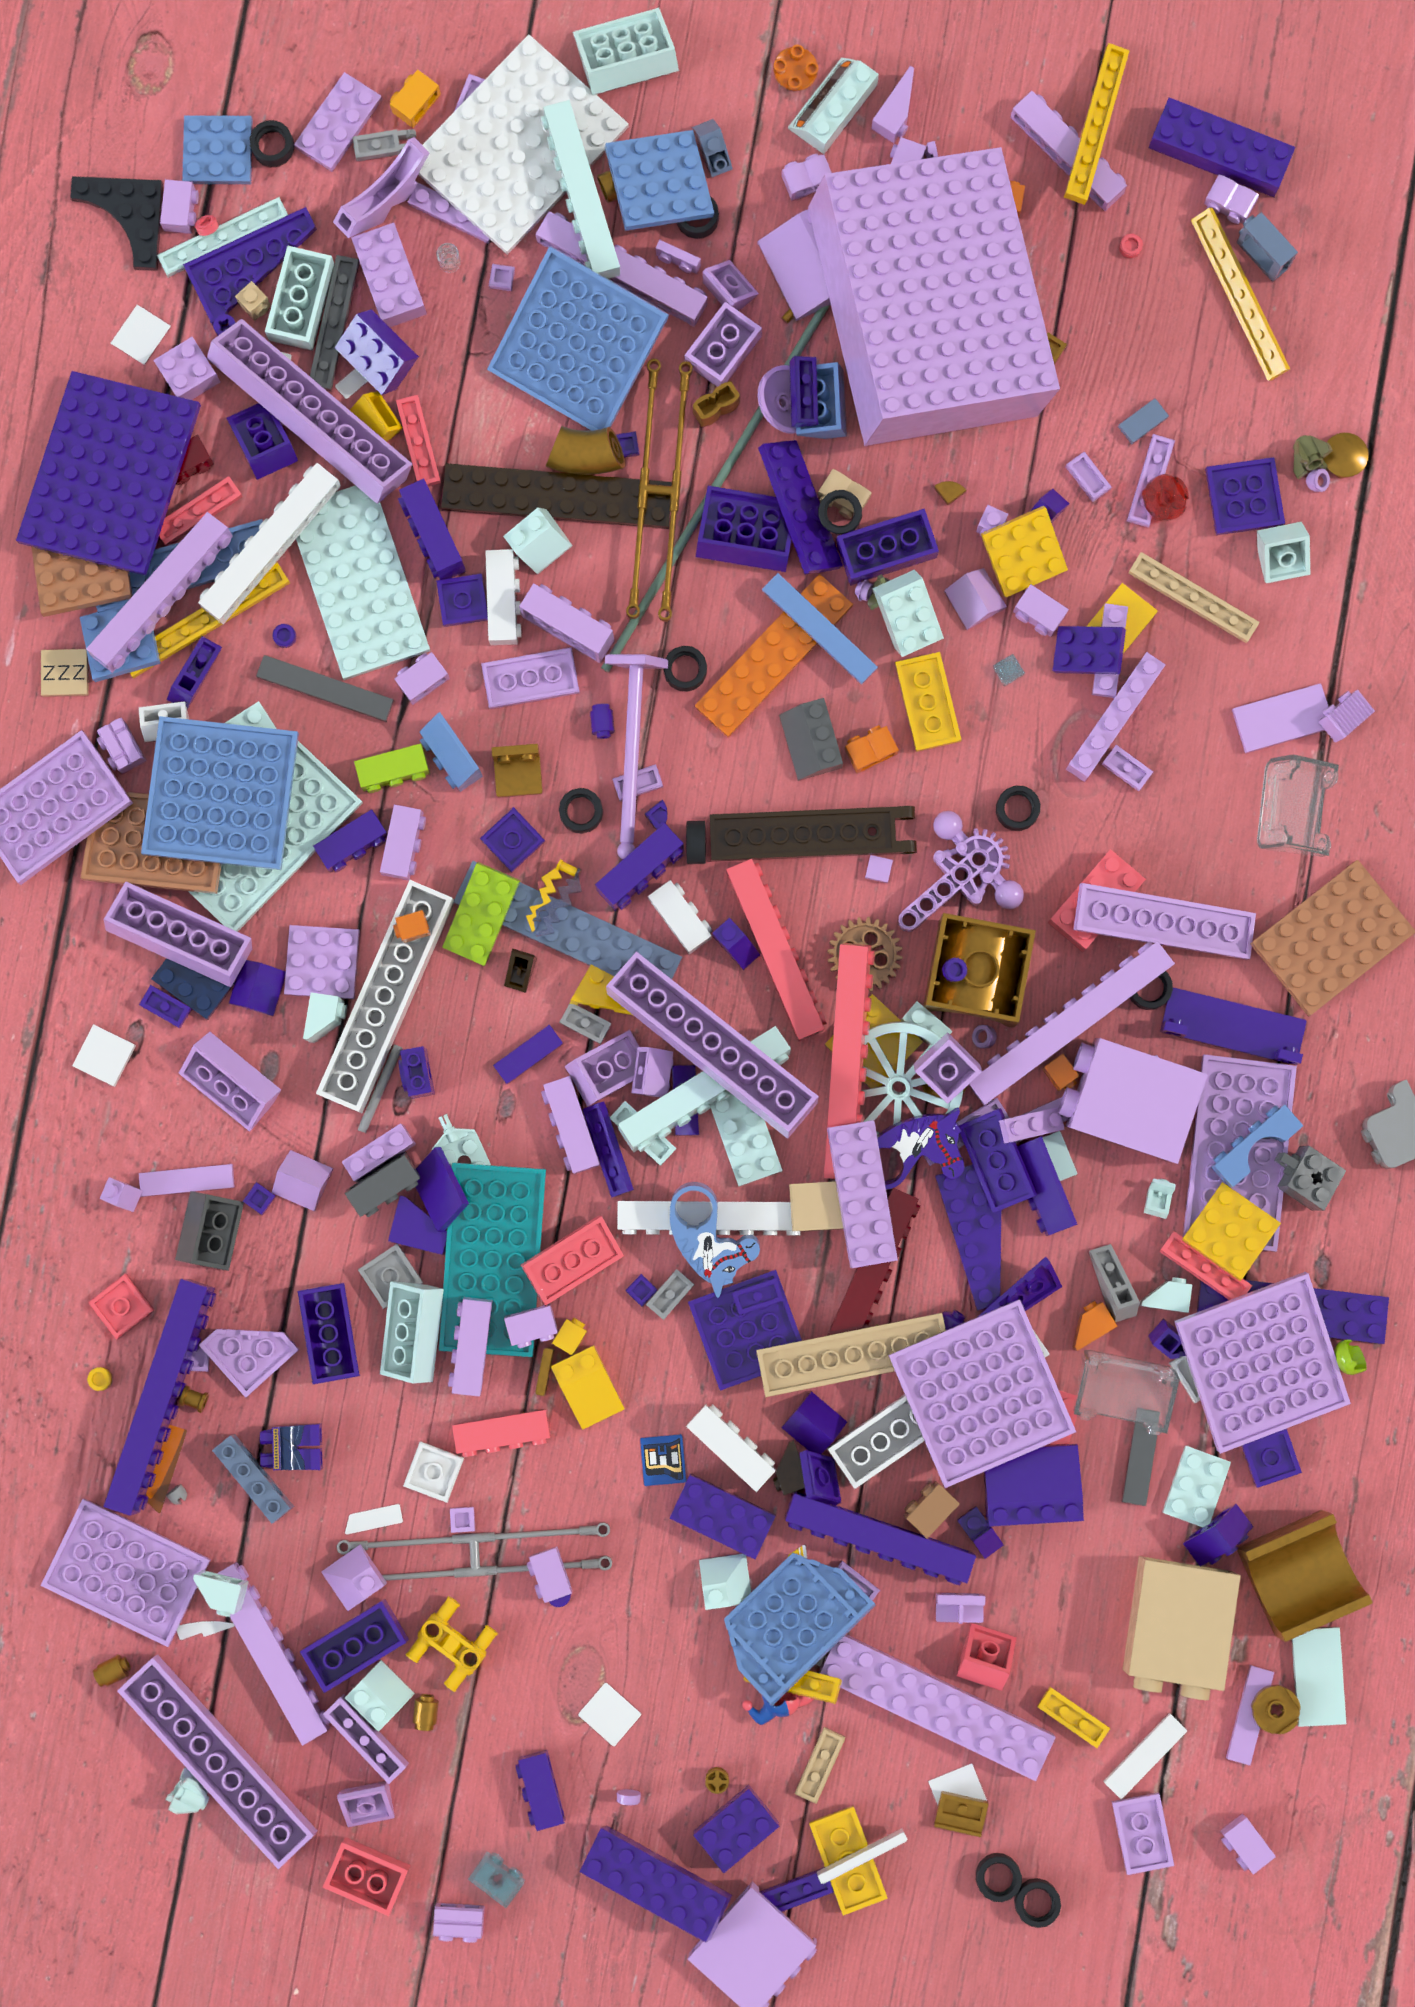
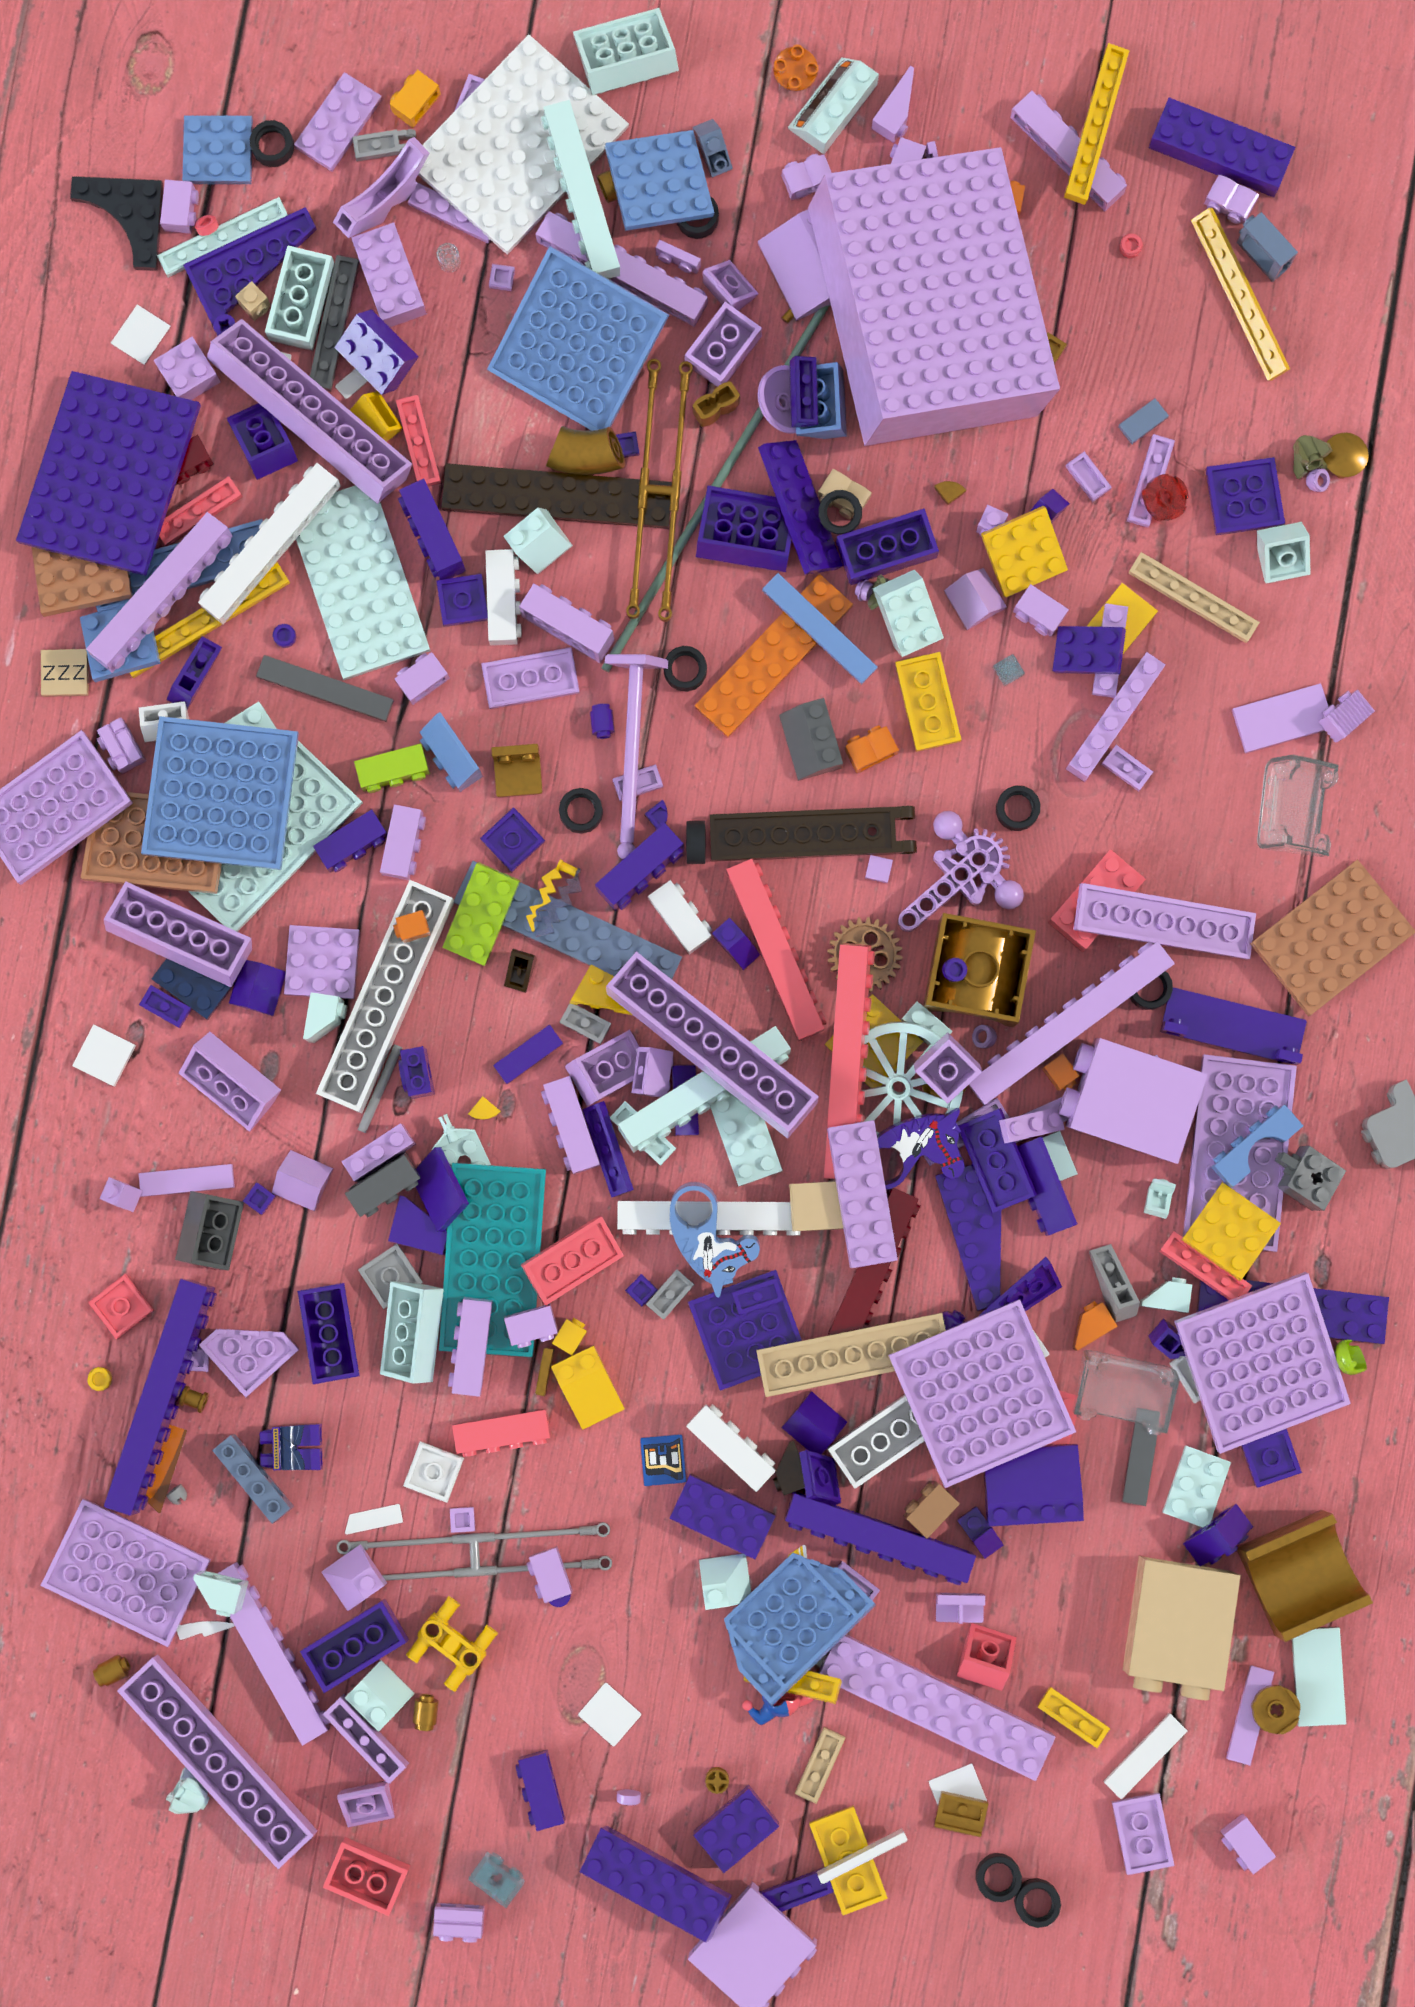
(484, 1110): none -> yellow tile

